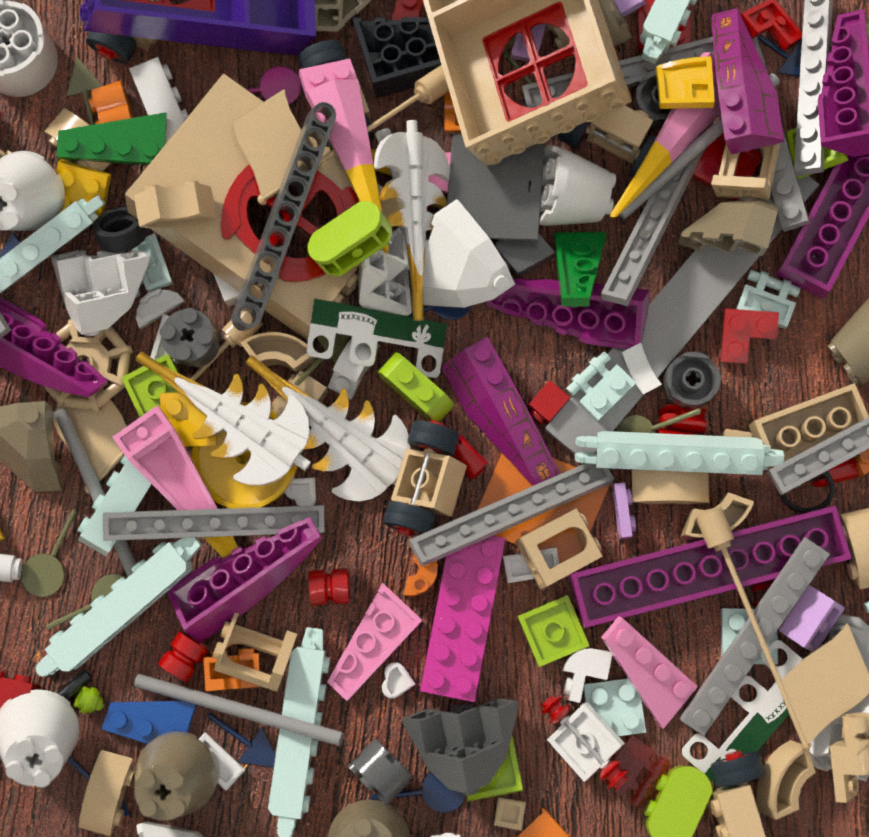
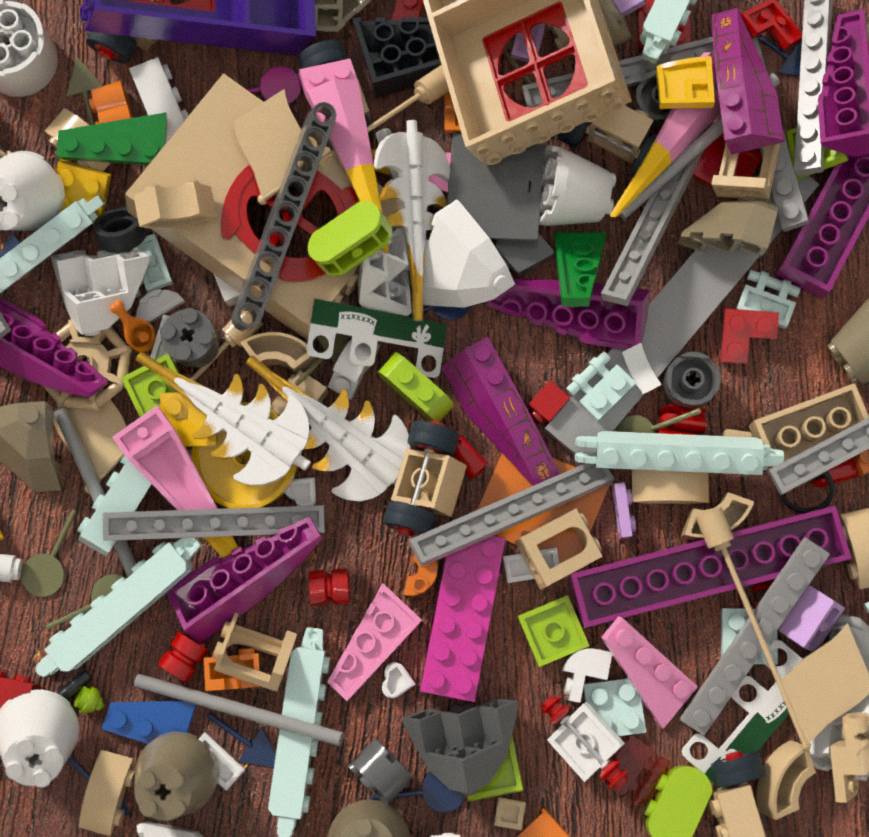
(137, 331): none -> orange piece

